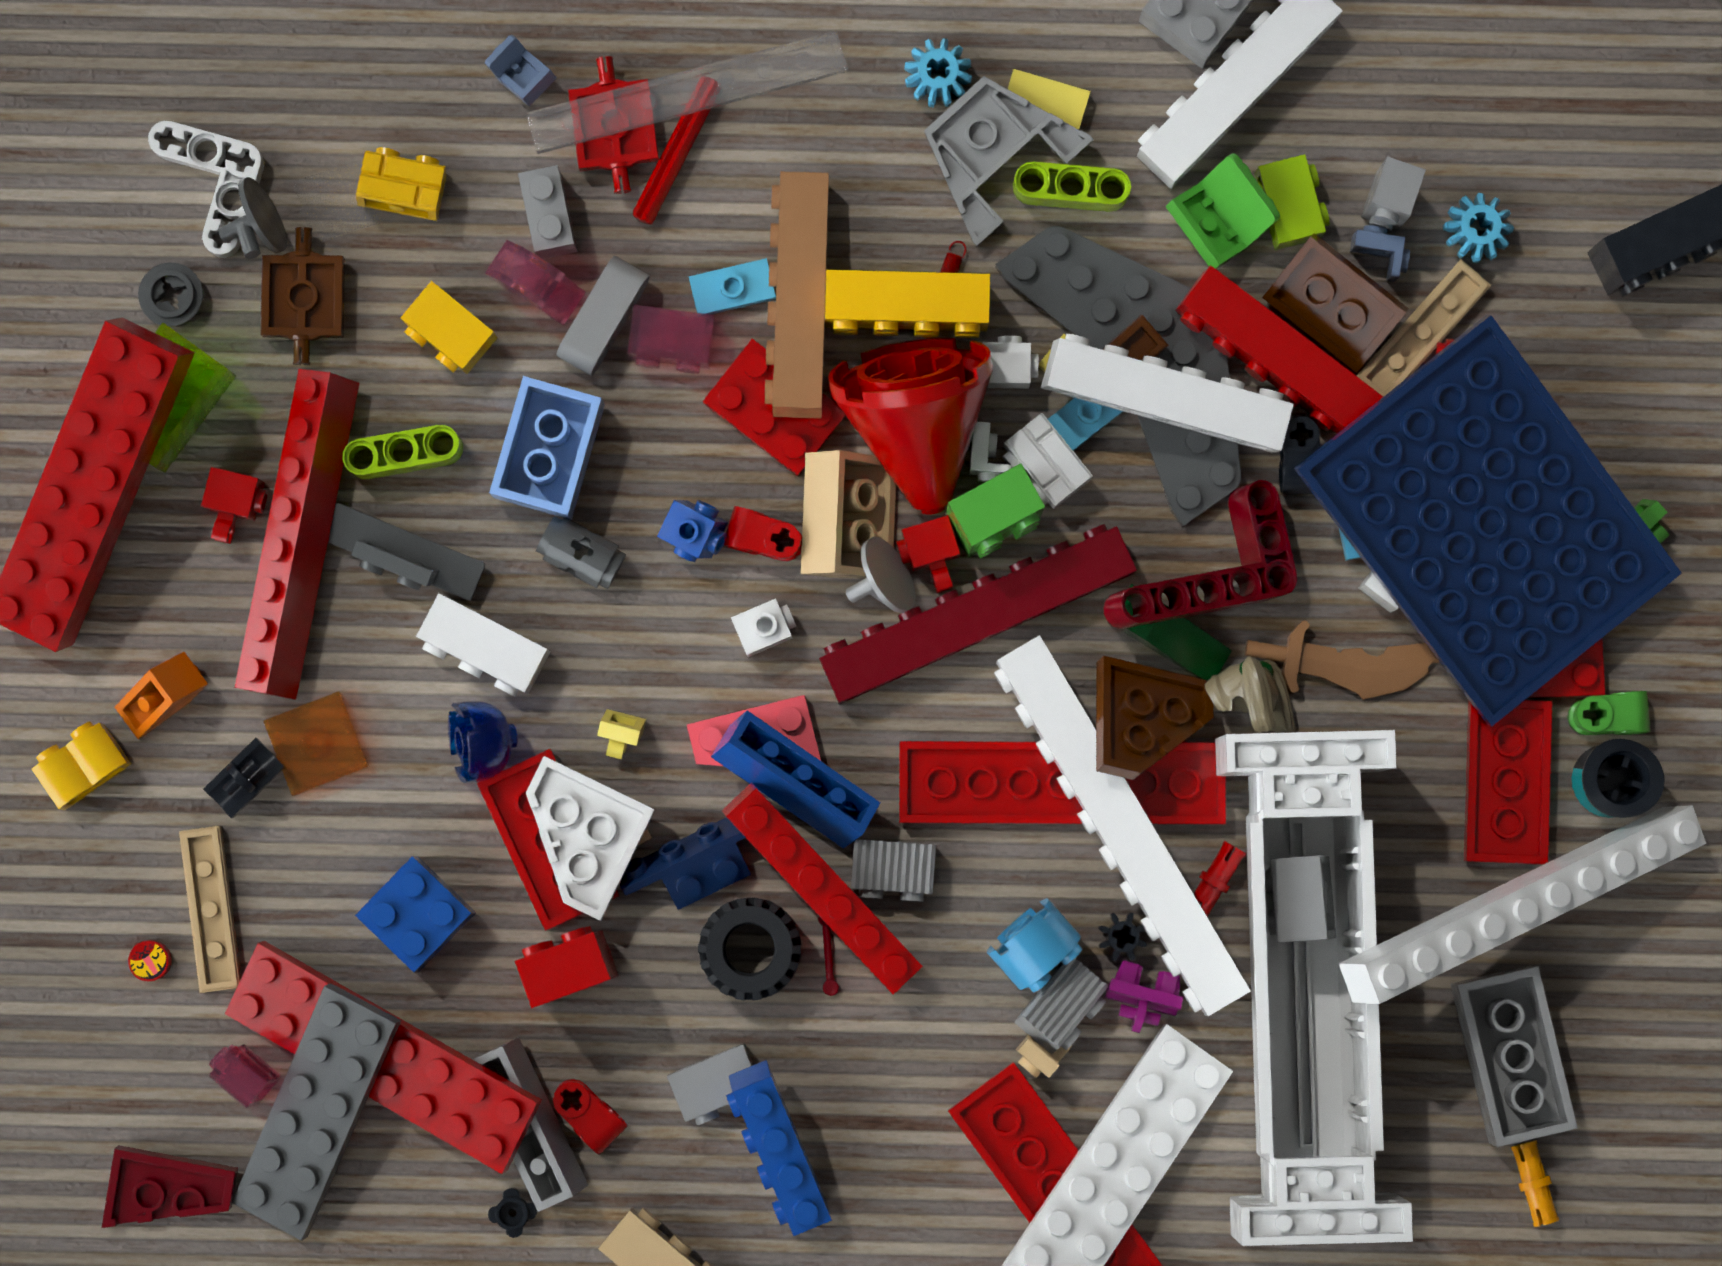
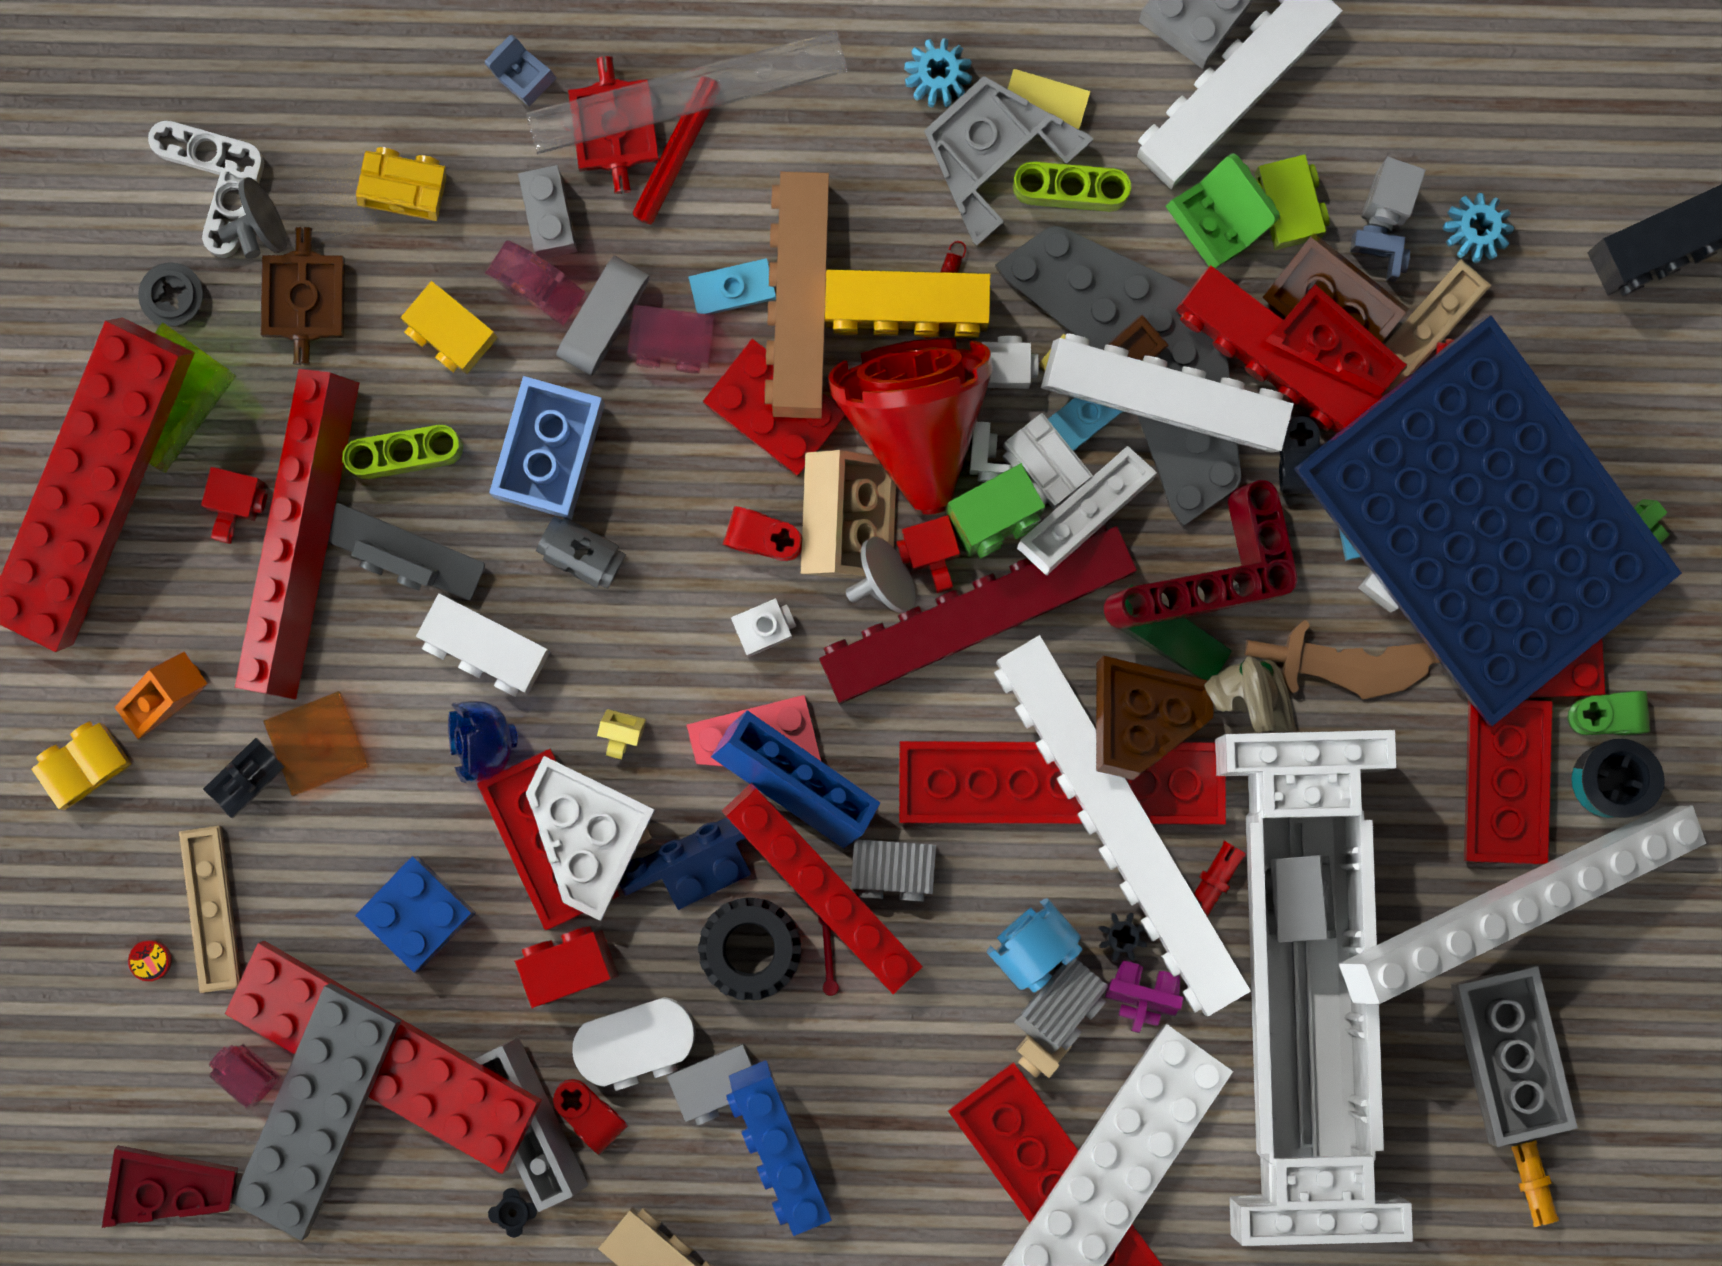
(634, 1043): none -> white brick
(694, 529): blue brick -> none
(1086, 510): none -> white plate
(1337, 343): none -> red wing

